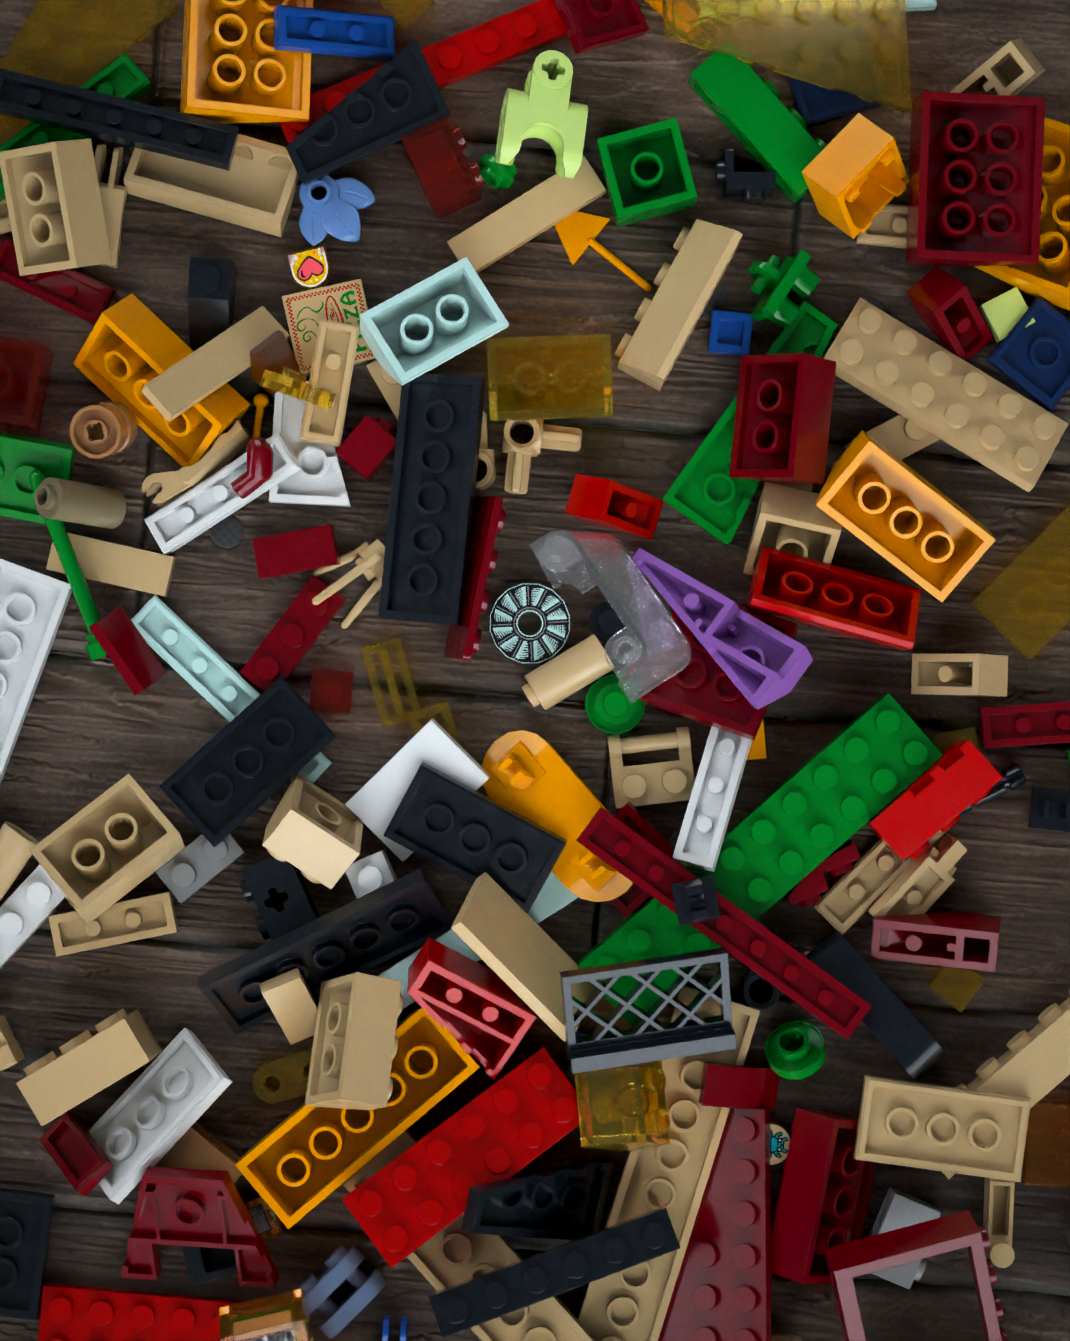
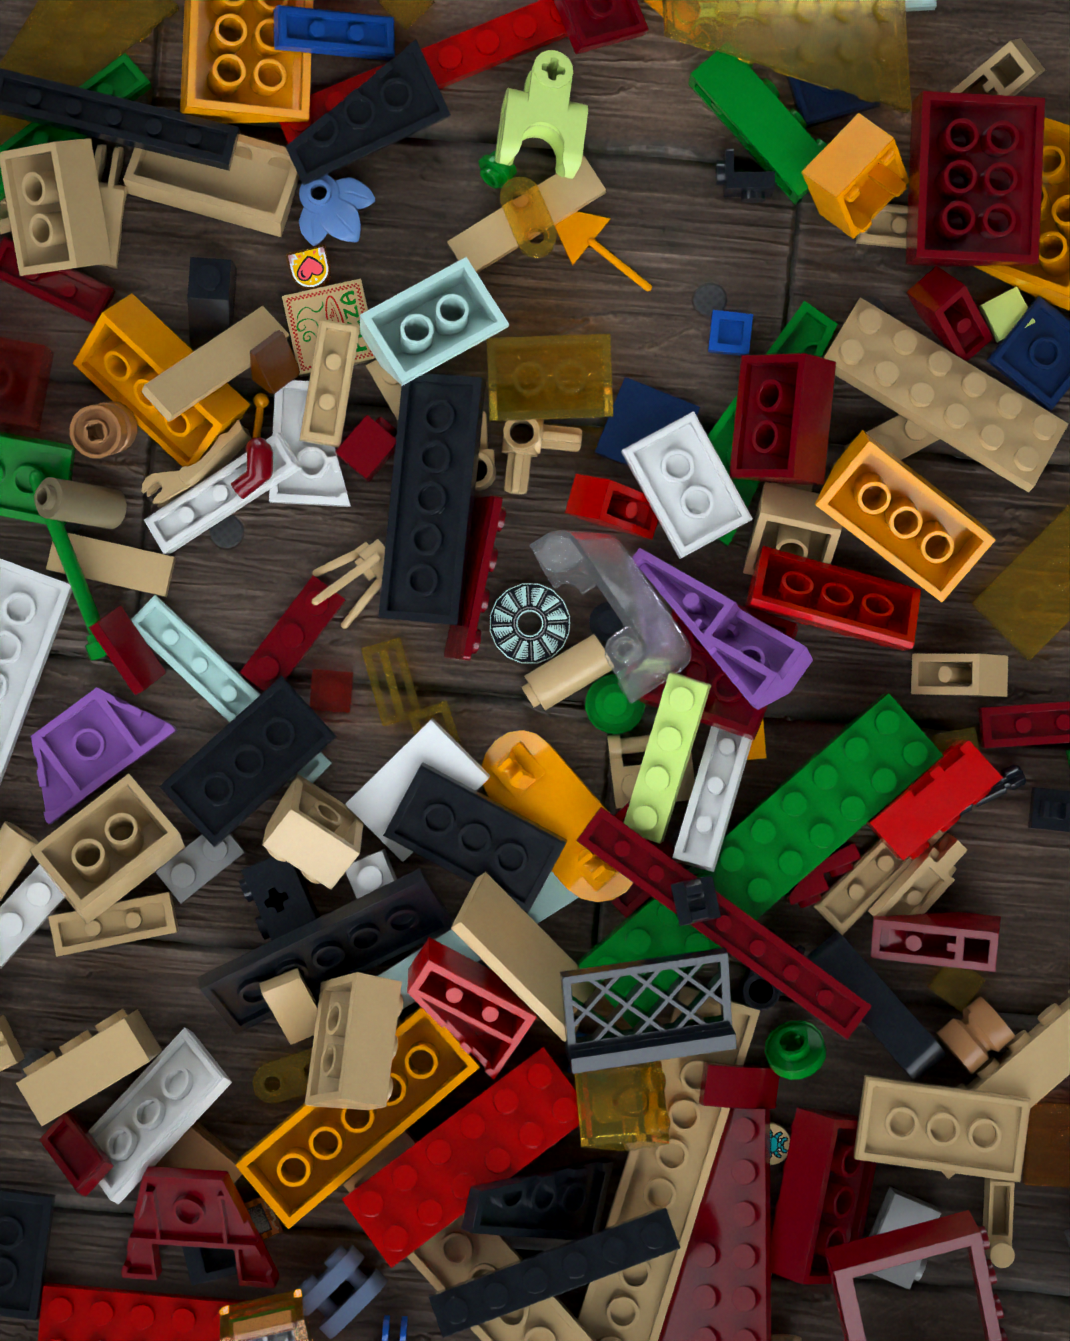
(91, 747): none -> medium lavender wing
(293, 385): clear yellow plate -> none
(296, 552): dark red tile -> none
(442, 168): clear red brick -> none
(529, 218): none -> clear yellow plate
(637, 414): none -> dark blue tile
(646, 172): green brick -> none
(666, 756): none -> yellowish green plate
(678, 302): tan slope -> none
(686, 485): none -> white tile
(791, 274): green hips -> none
(975, 1034): none -> medium nougat wheel

